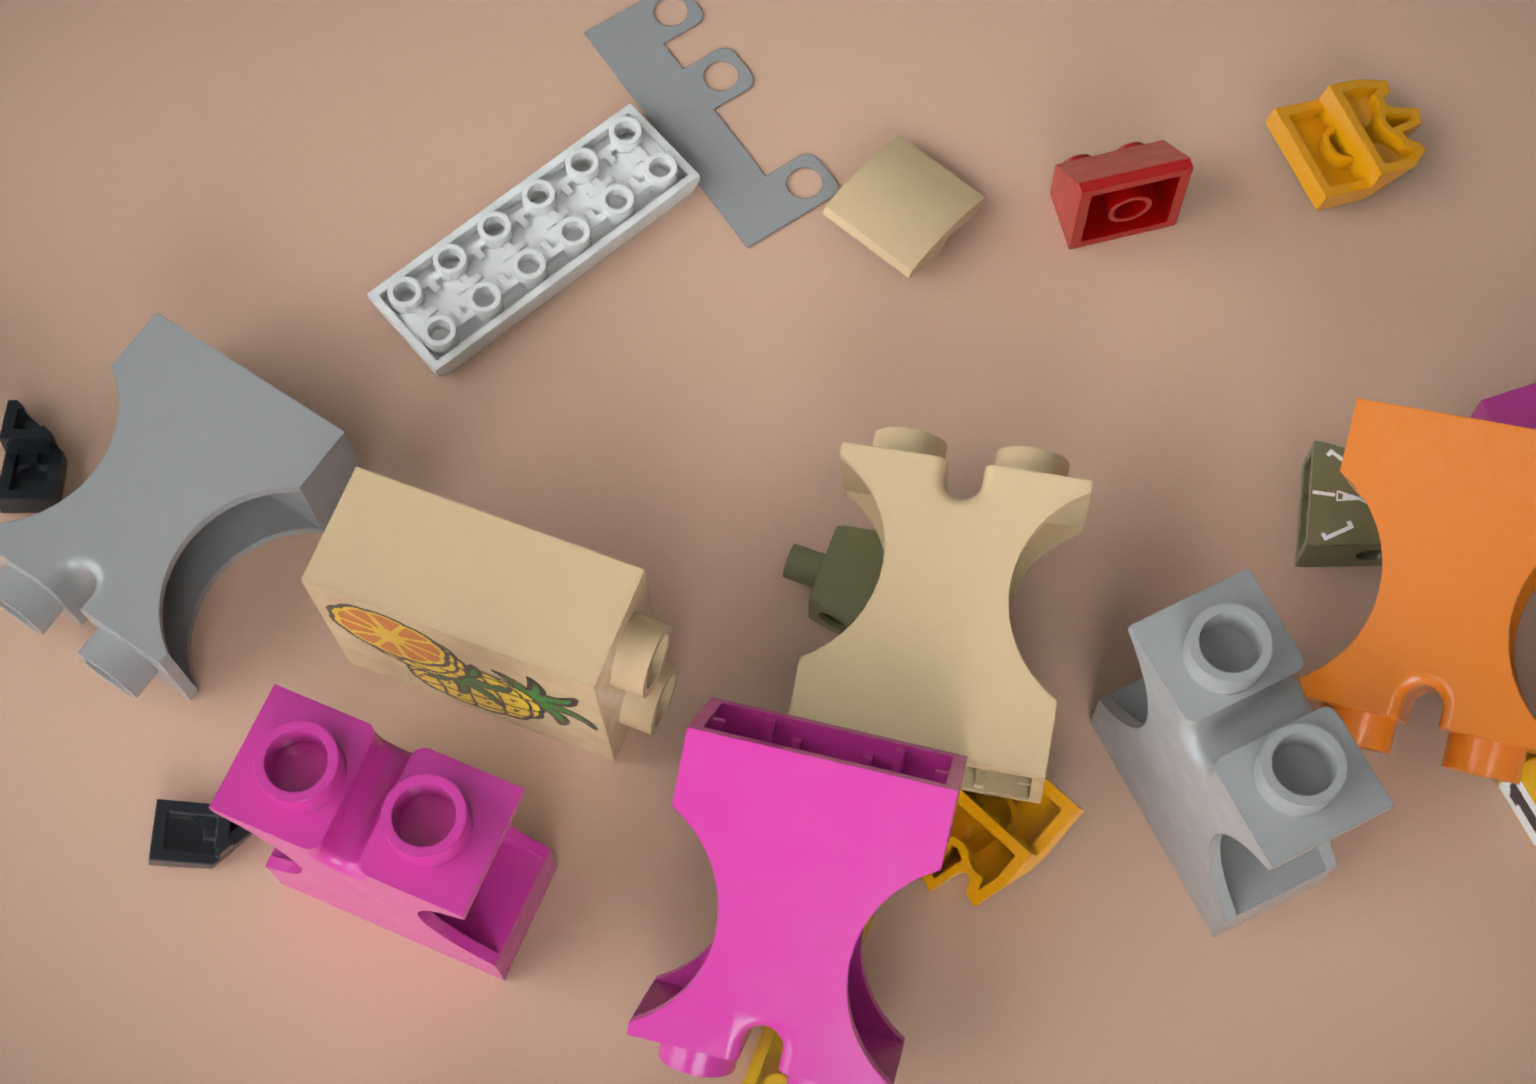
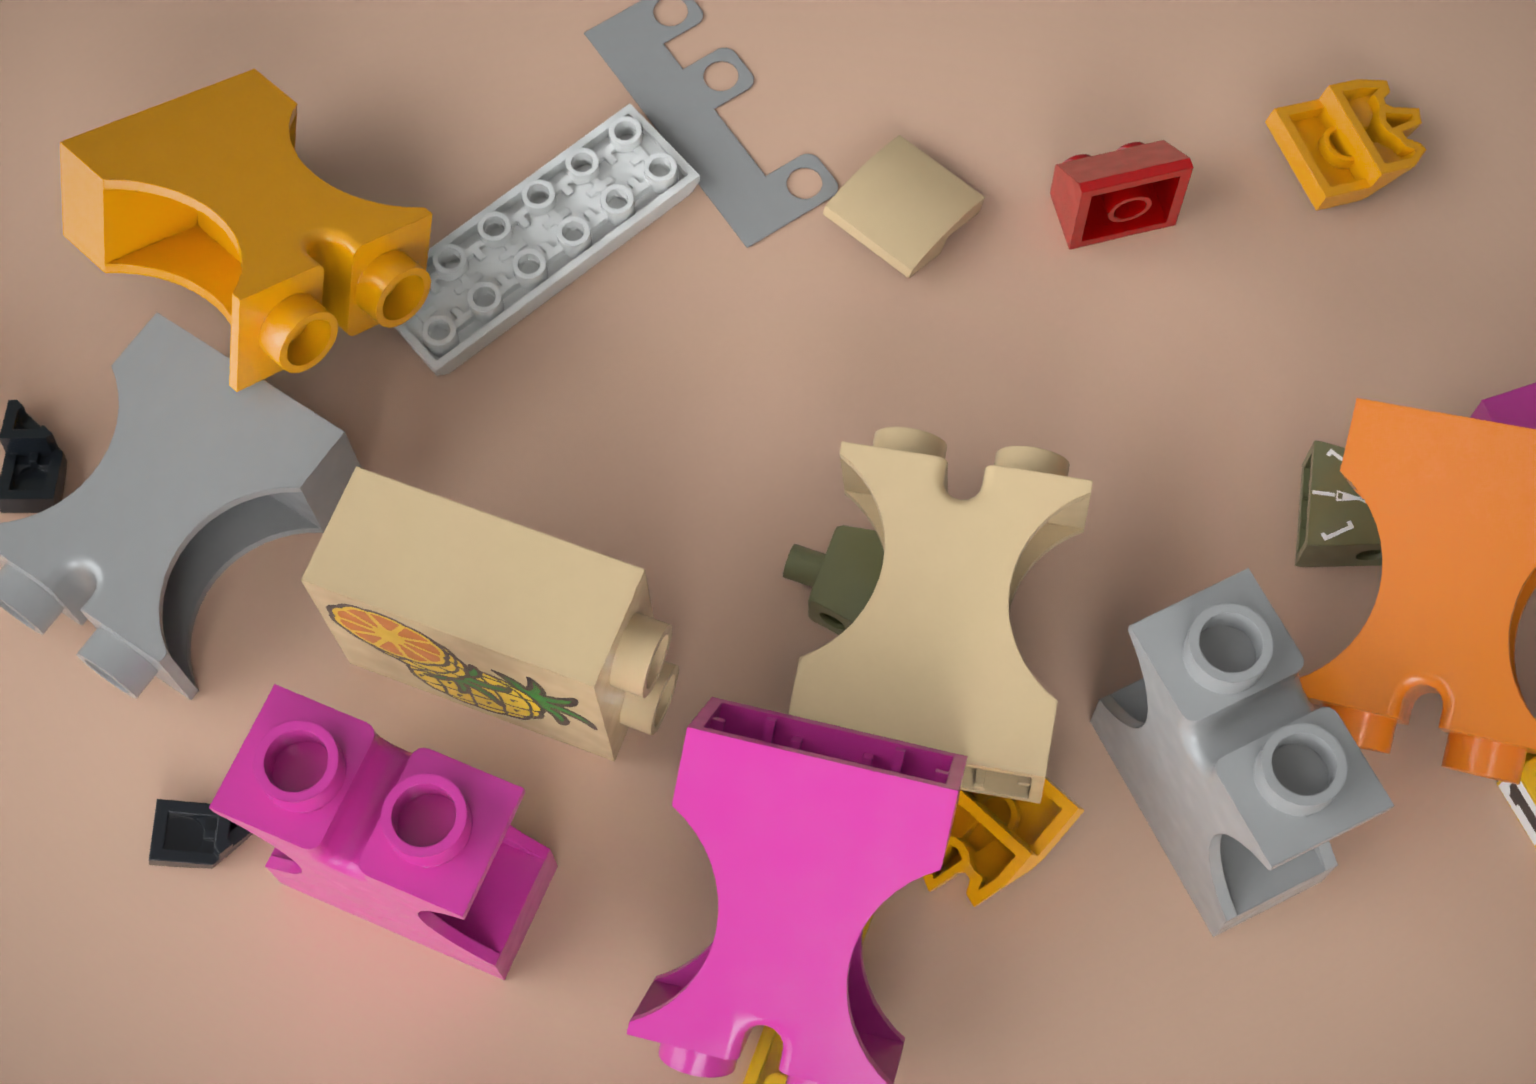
(229, 210): none -> light orange brick

